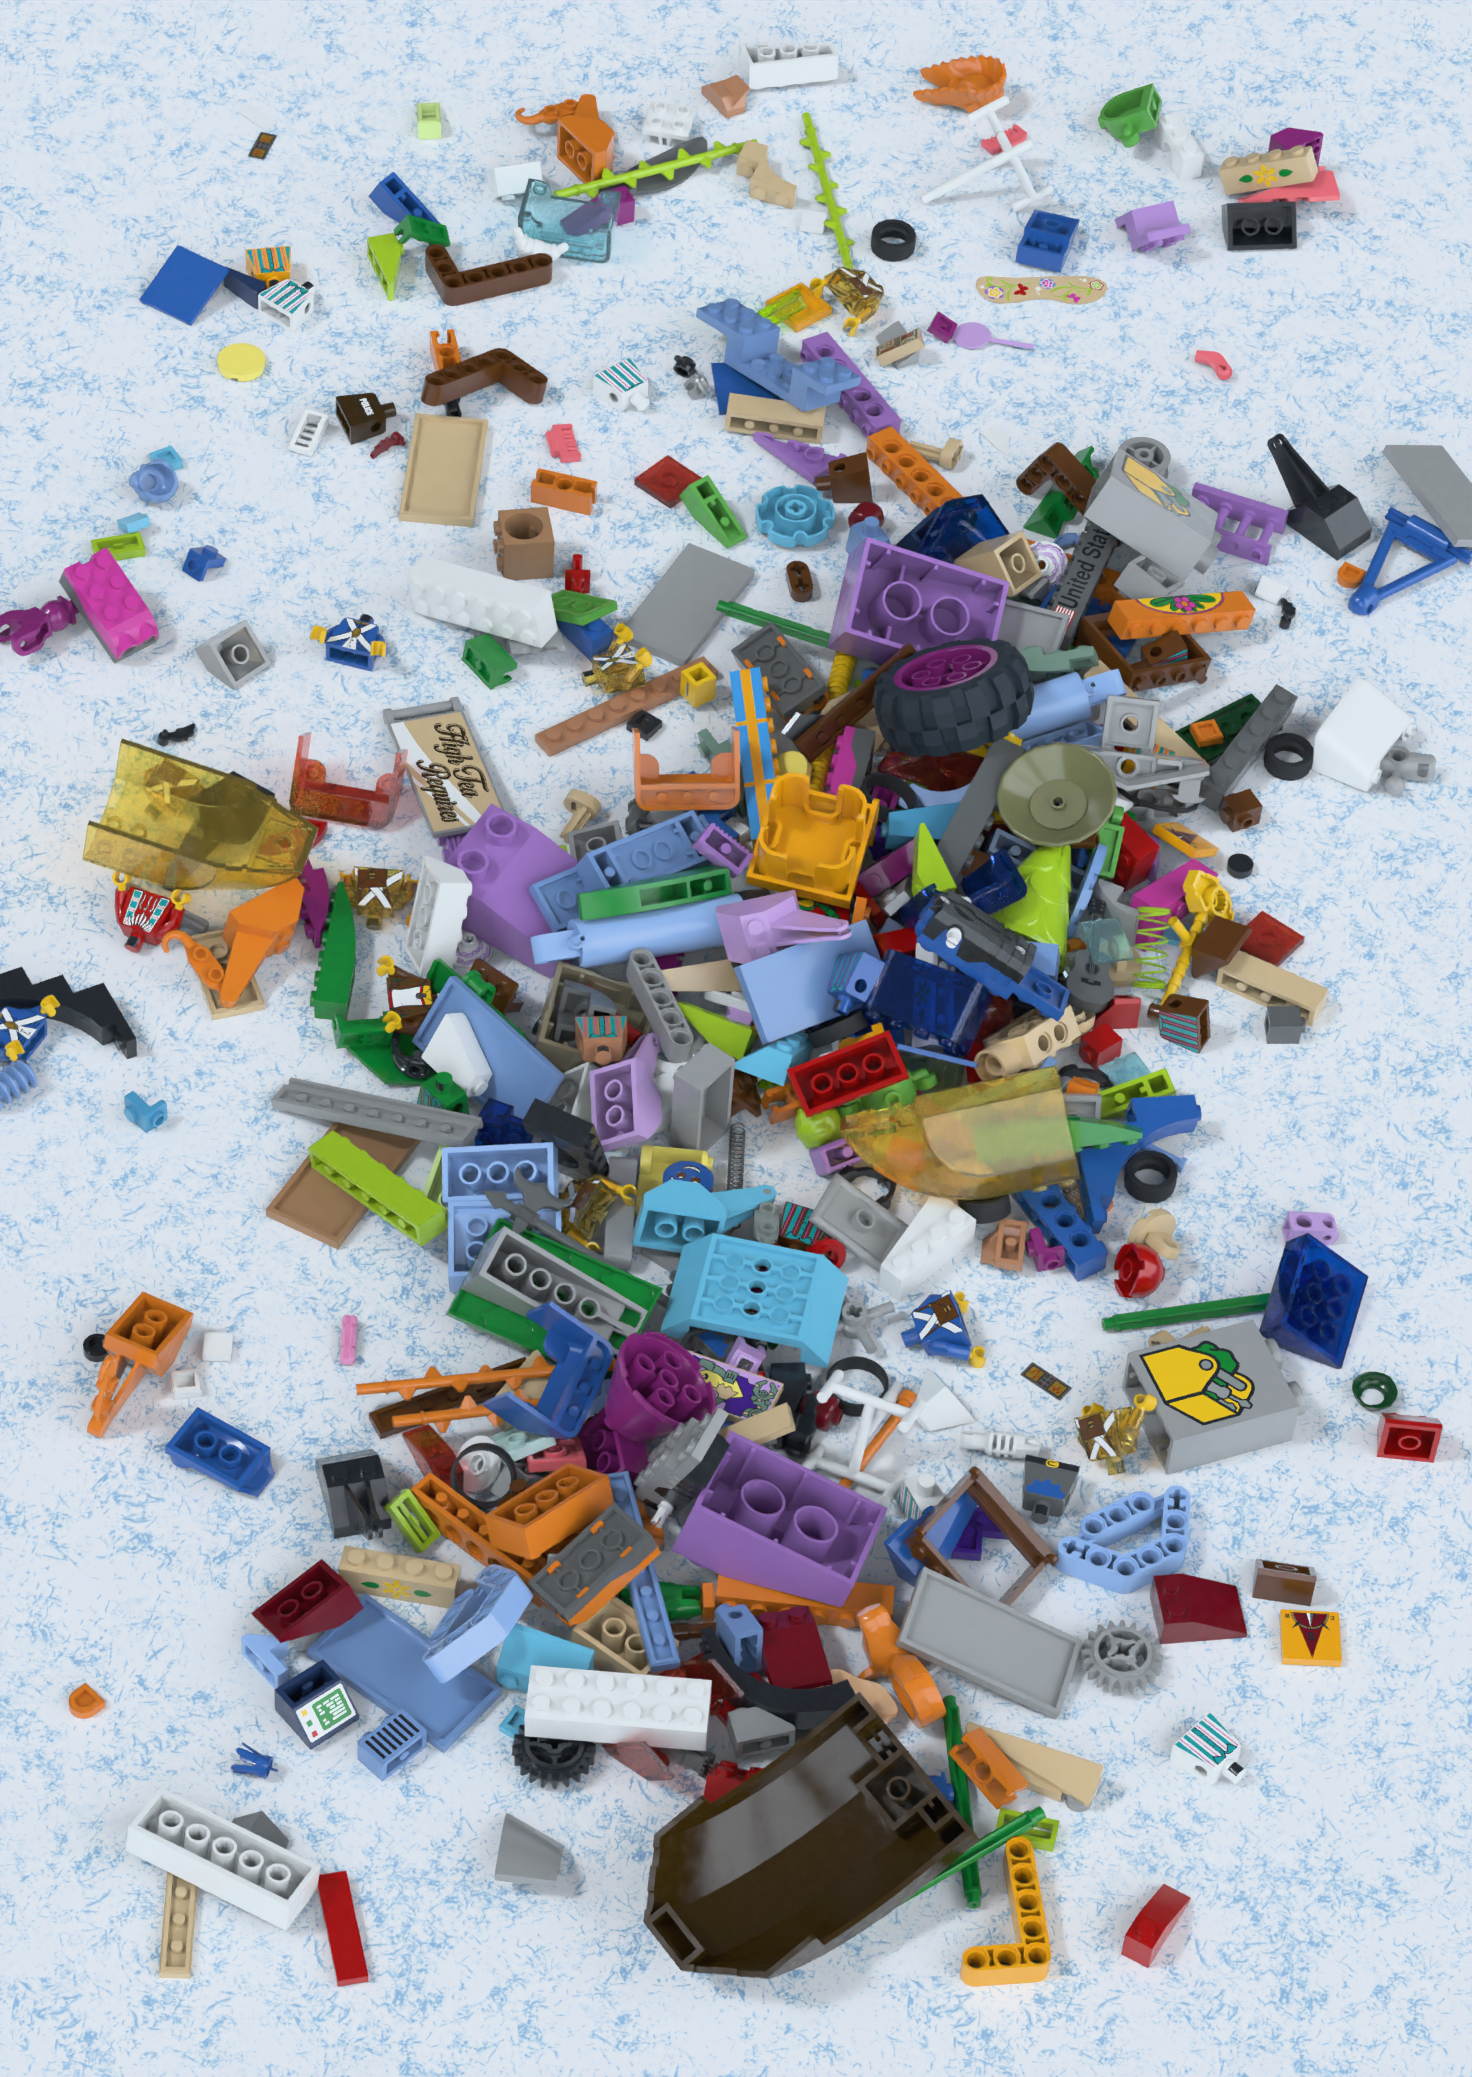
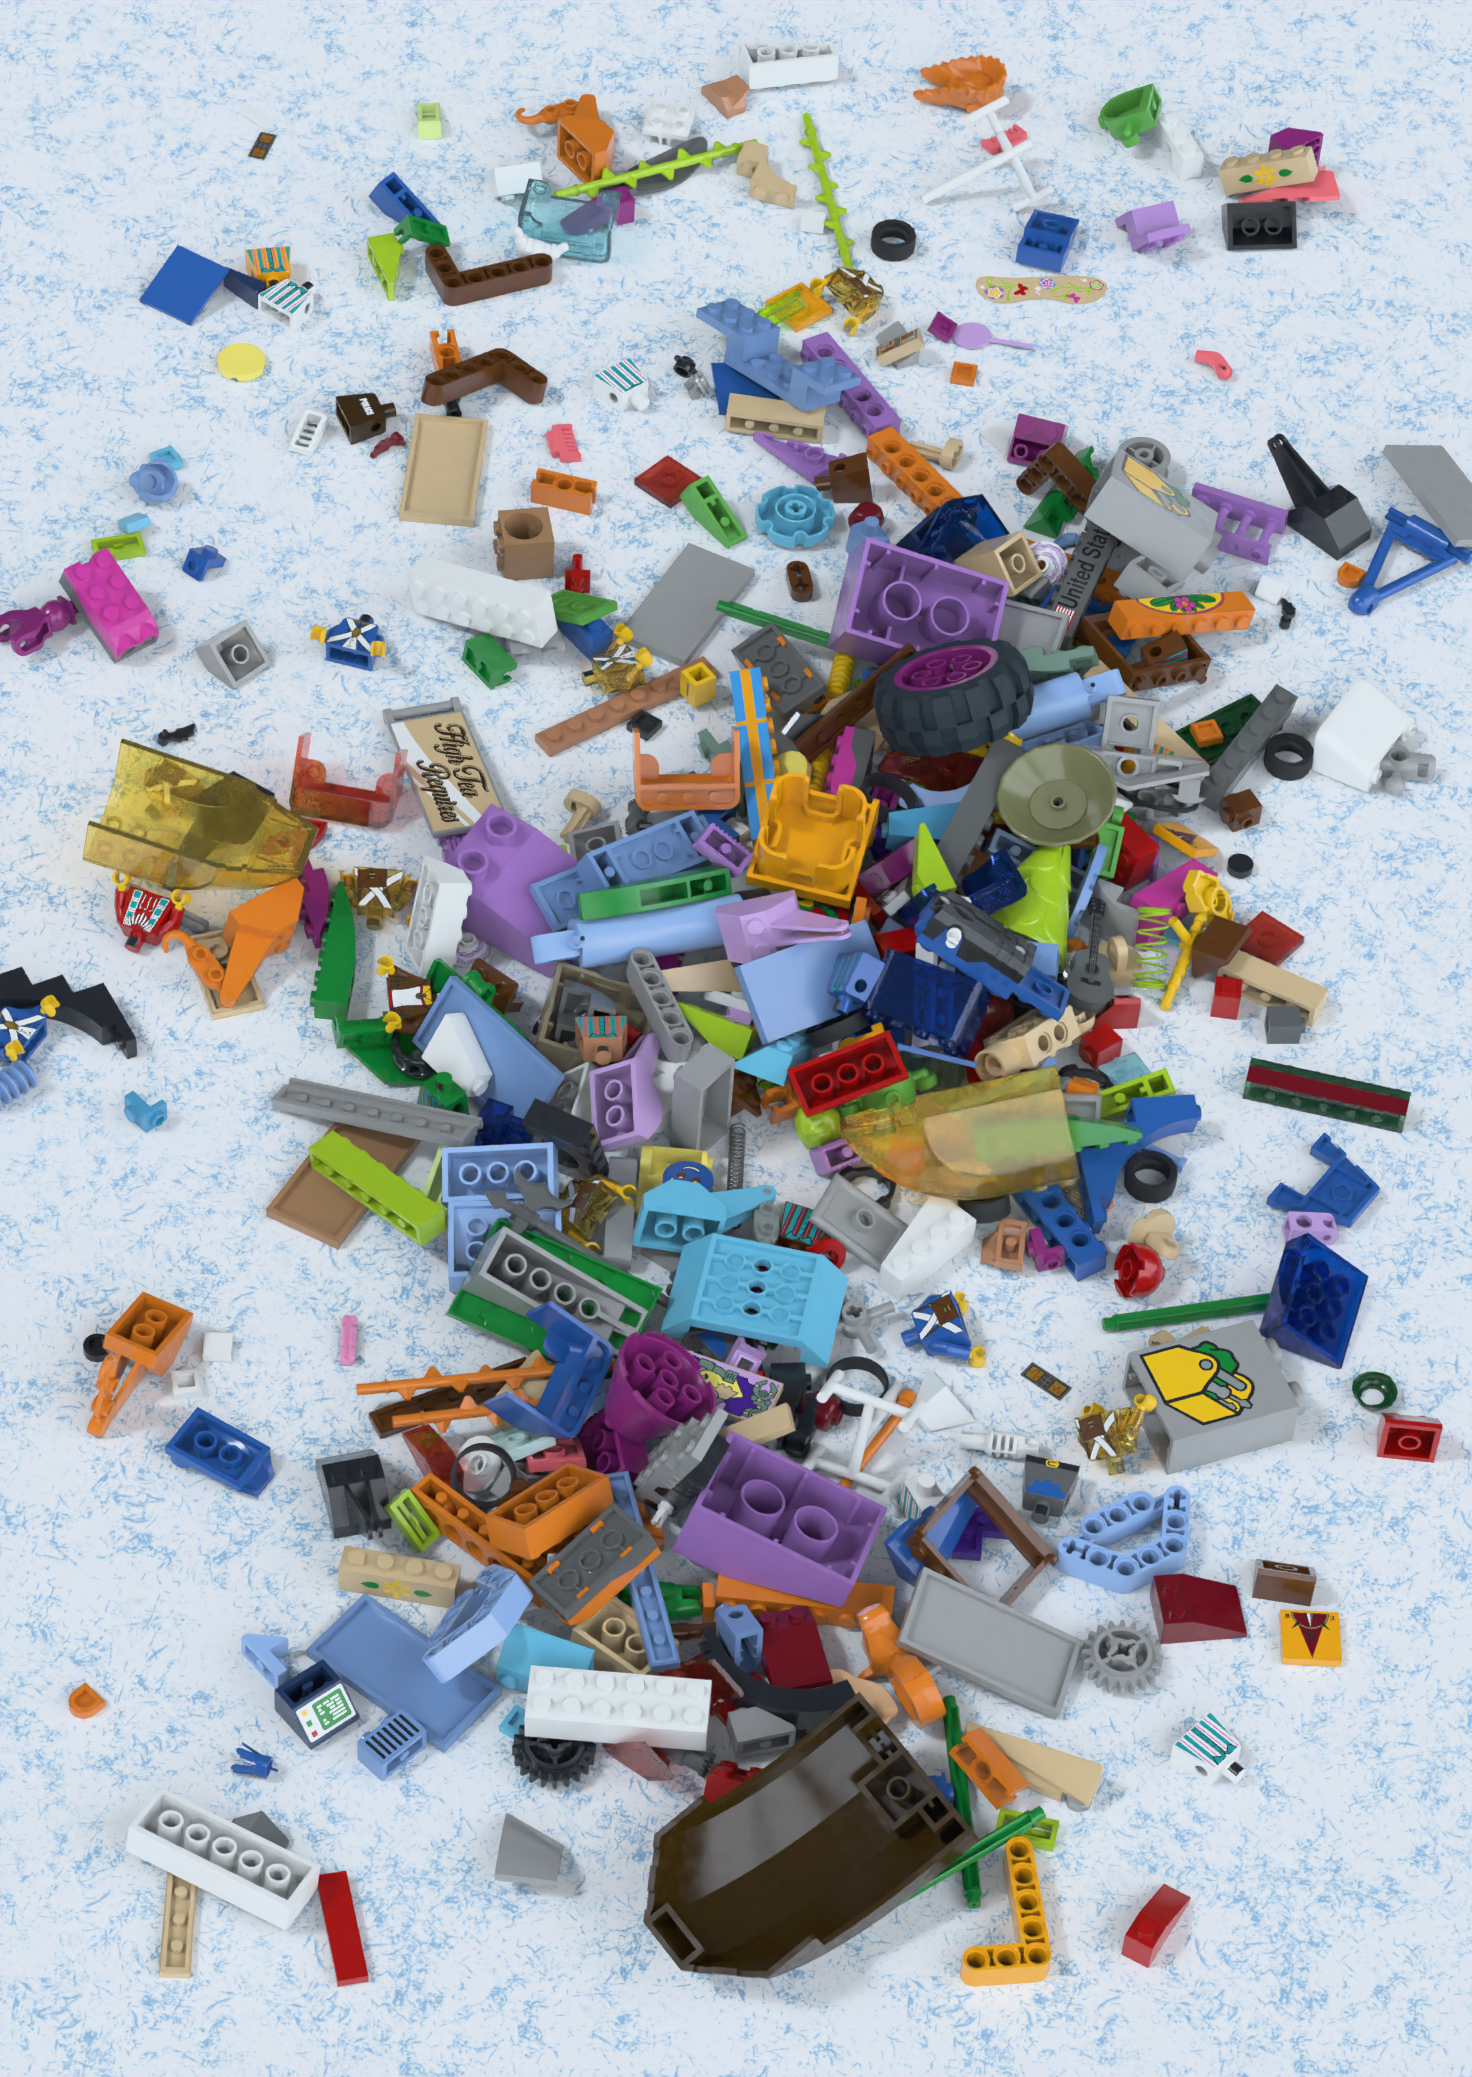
(309, 1605): dark red slope -> none
(963, 374): none -> orange tile
(1033, 437): none -> magenta slope
(1106, 941): clear light blue piece -> none
(1183, 1021): reddish brown torso -> none
(1226, 997): none -> red brick
(1326, 1095): none -> clear green brick
(1341, 1191): none -> blue wing

